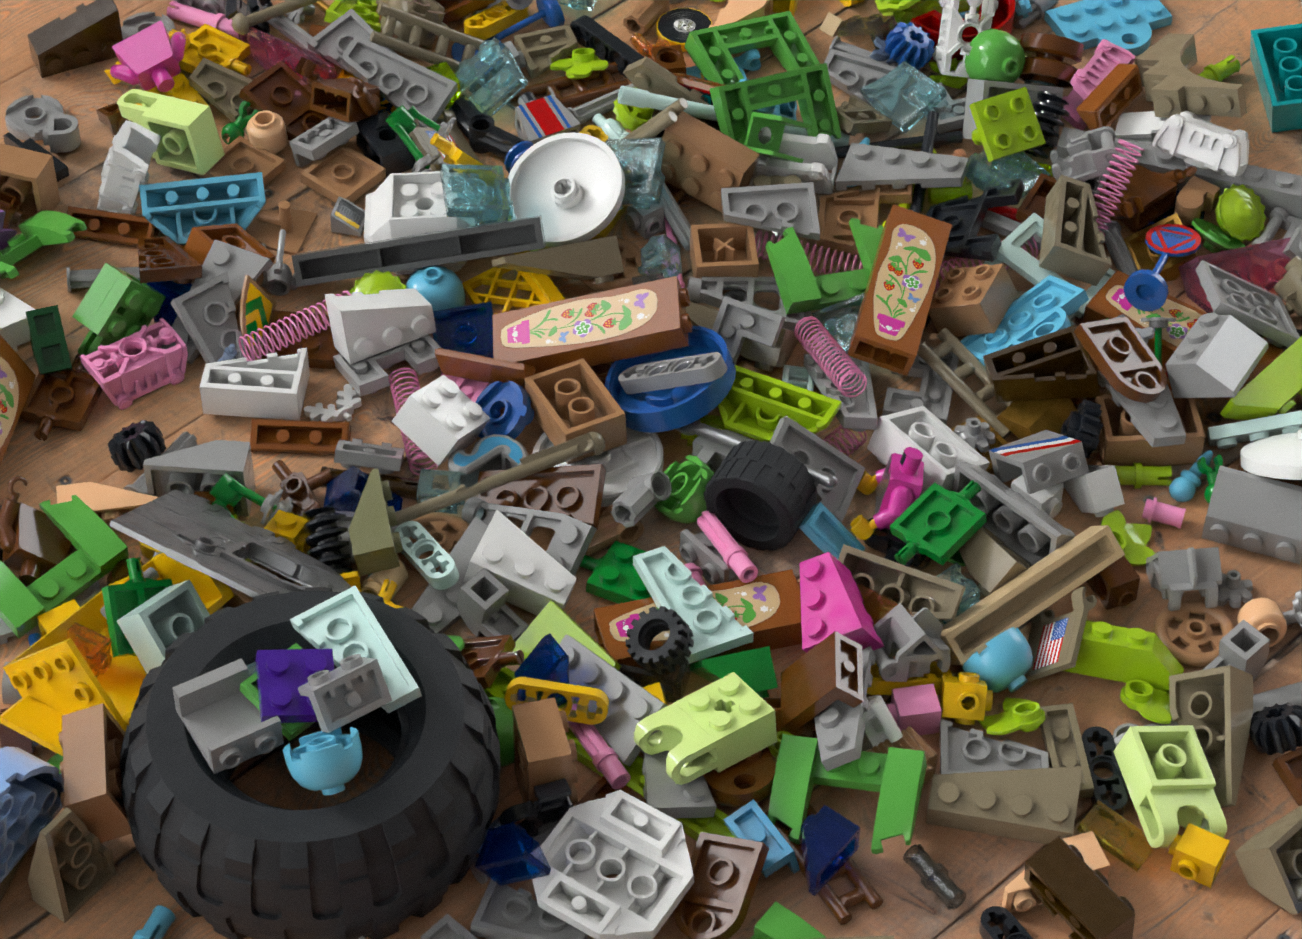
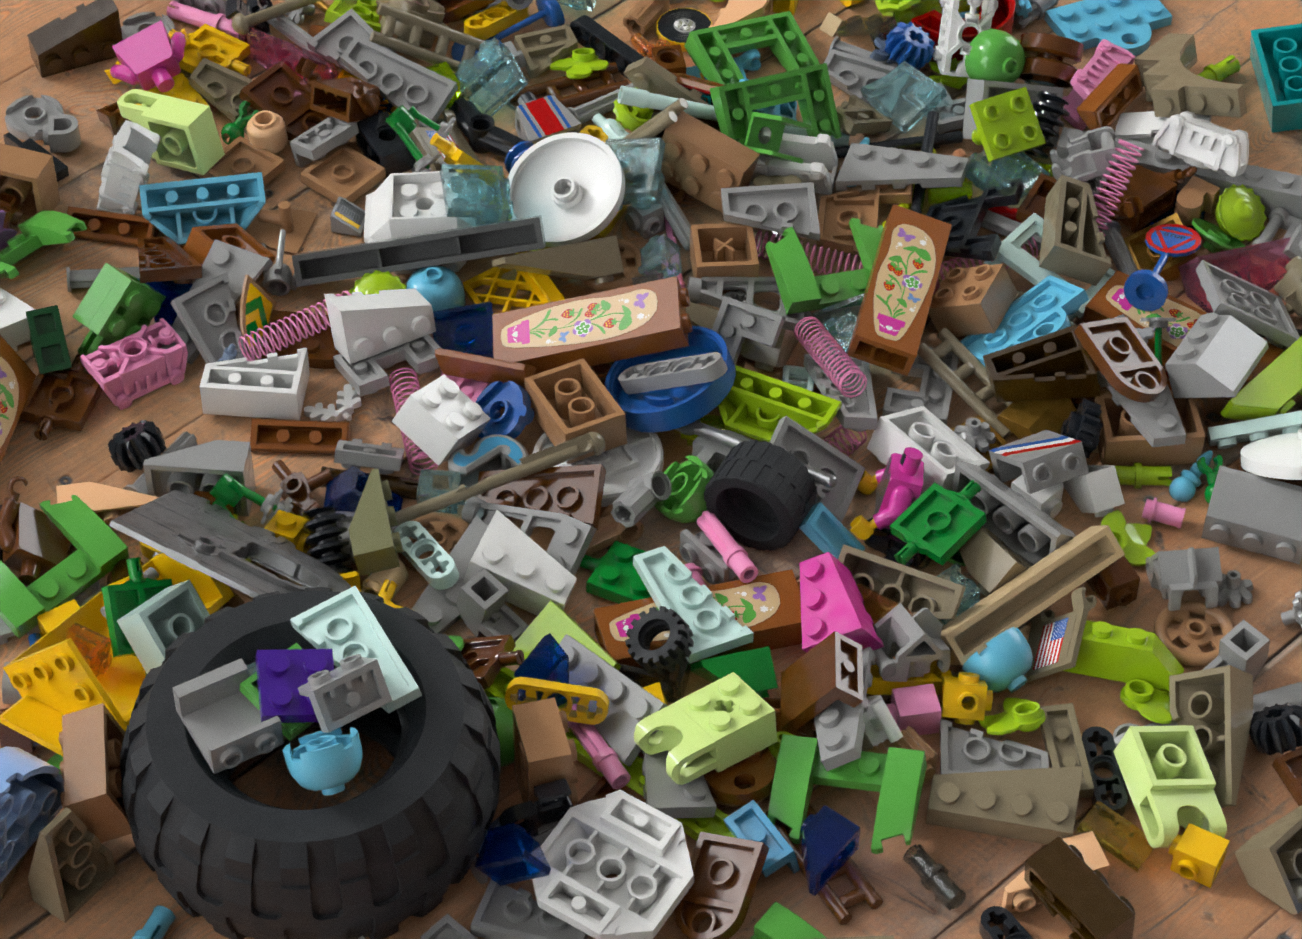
(1265, 617): light nougat head -> none

